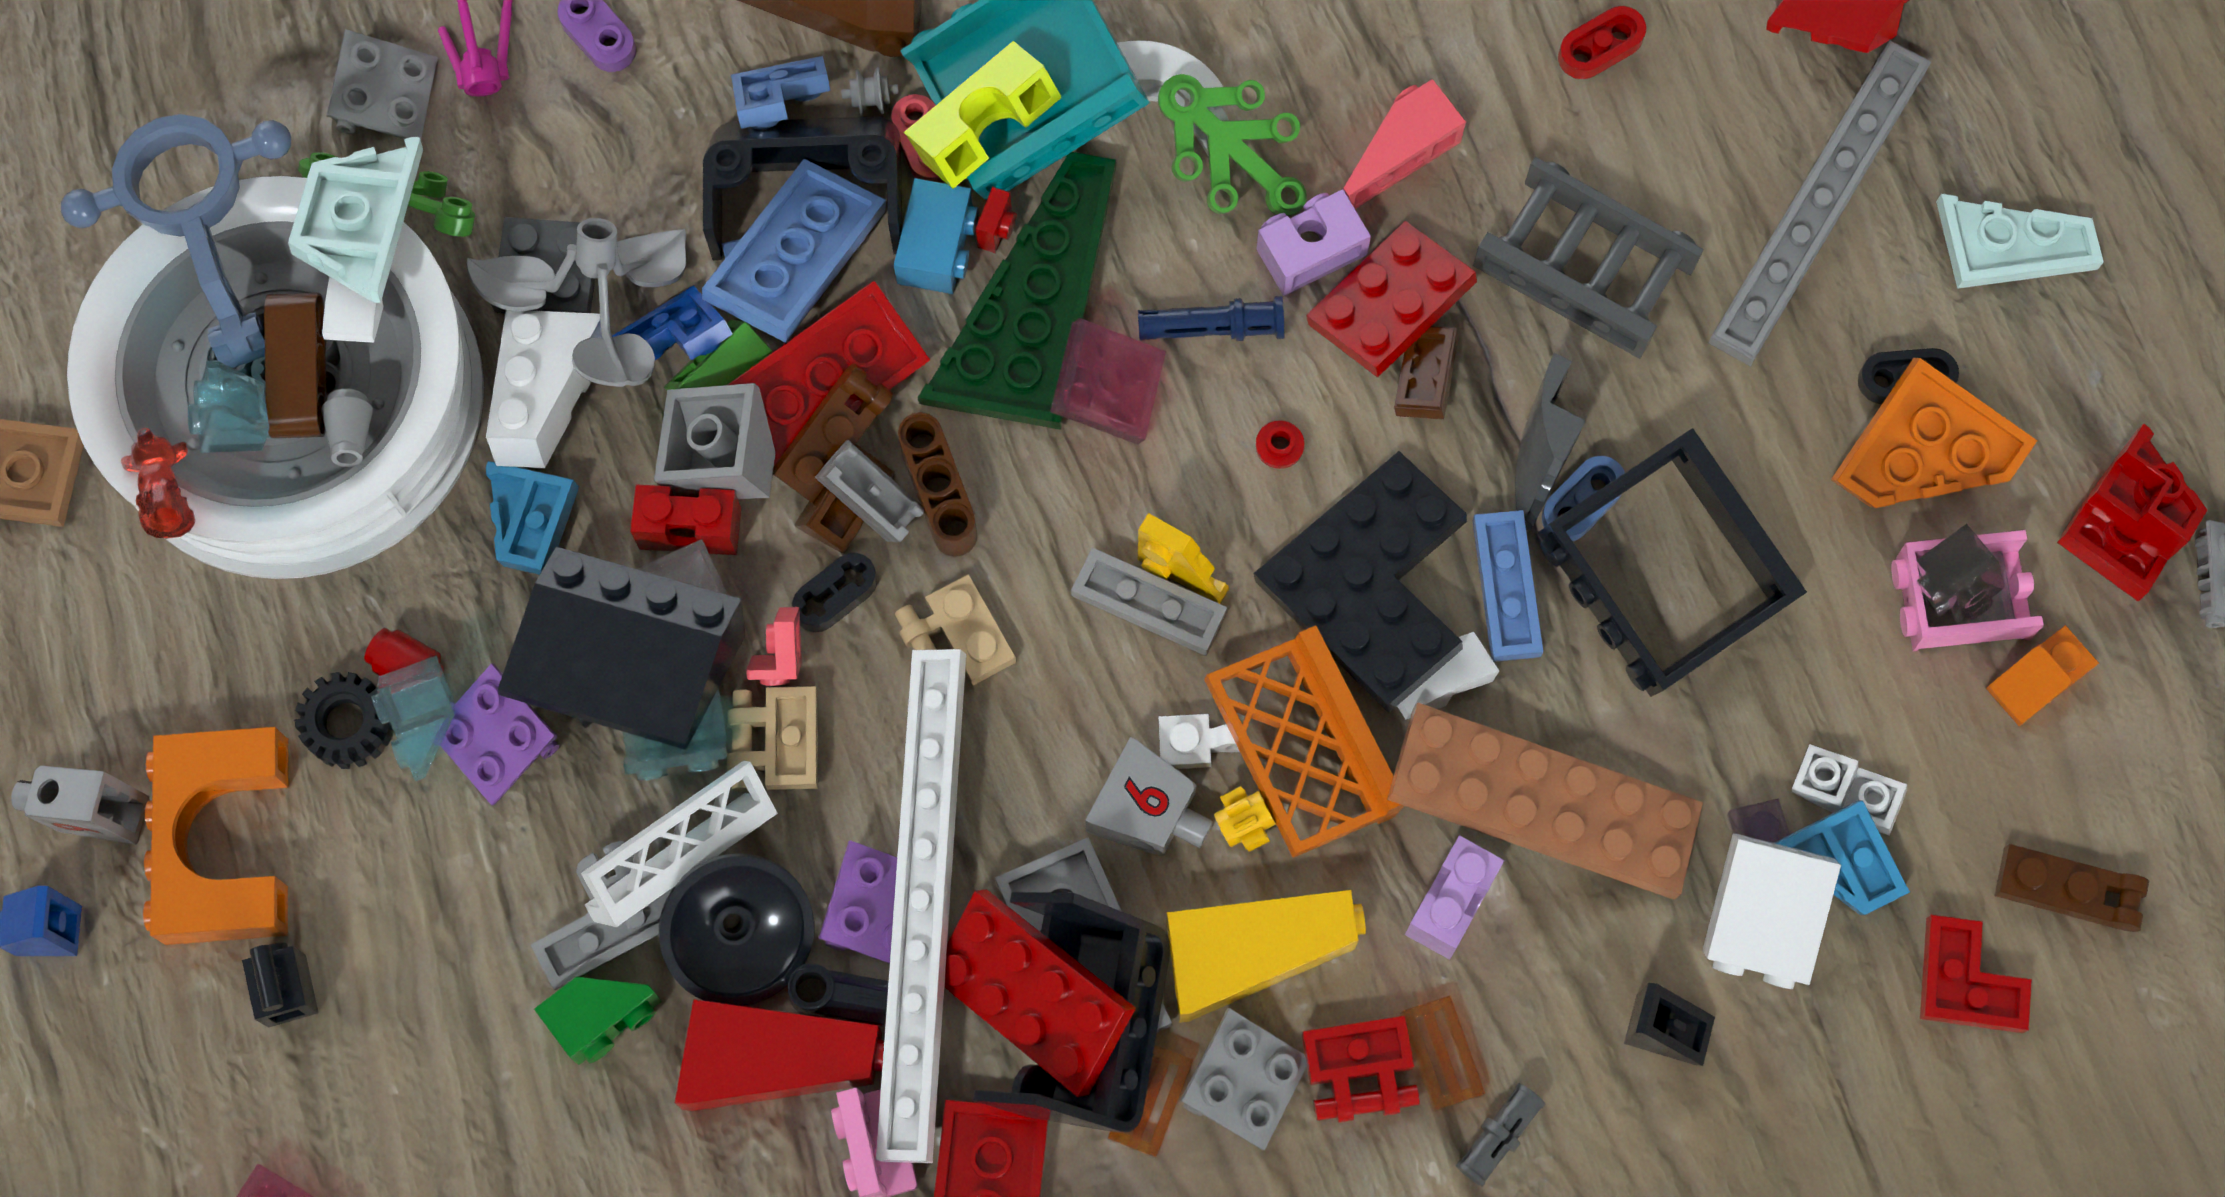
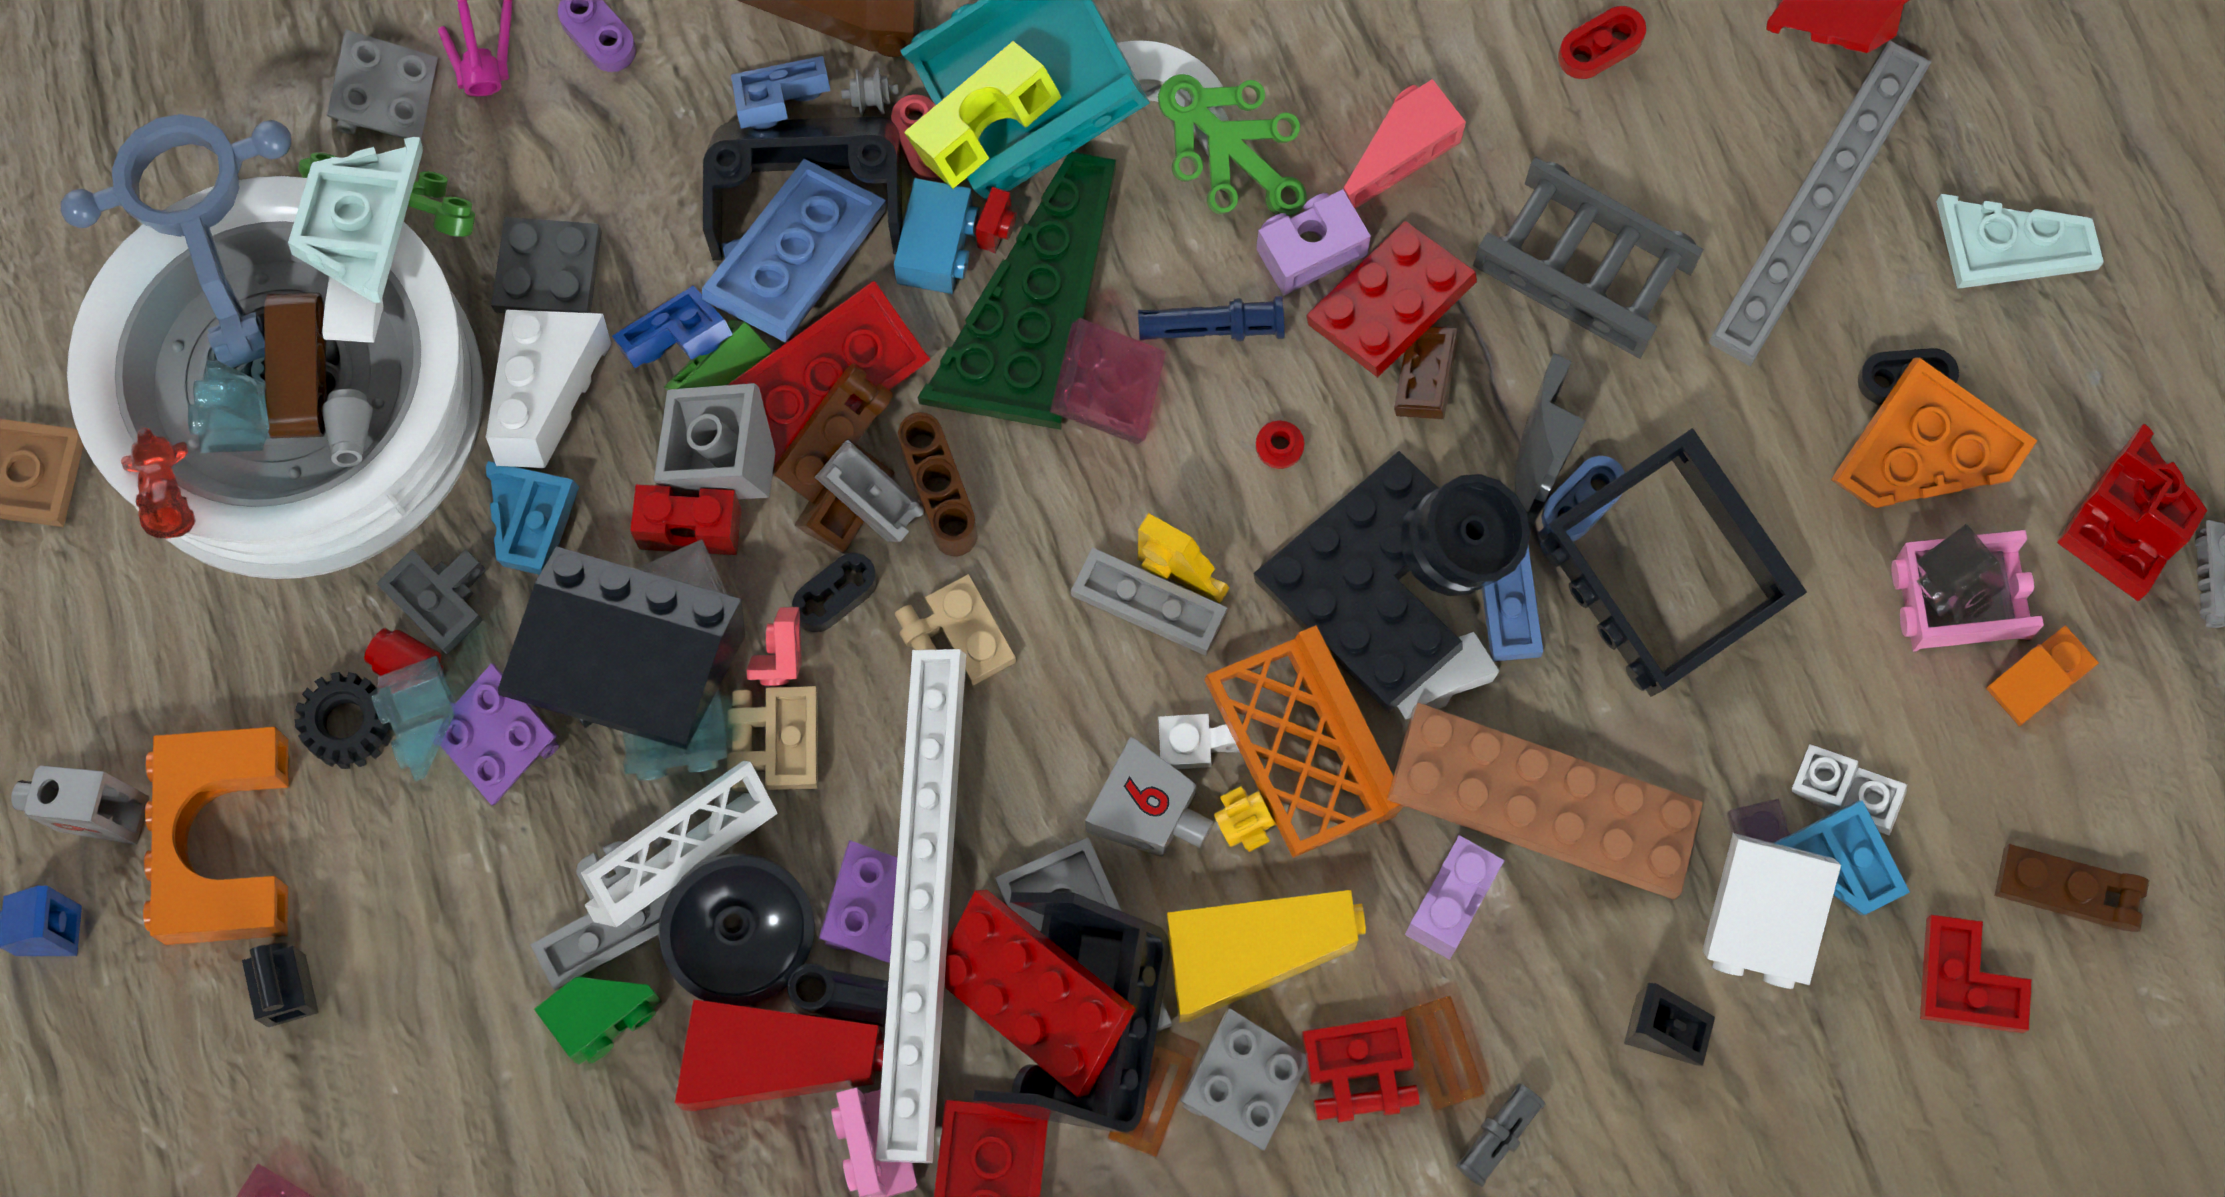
(436, 596): none -> dark grey hinge
(647, 260): light grey plant -> none
(1465, 535): none -> black wheel

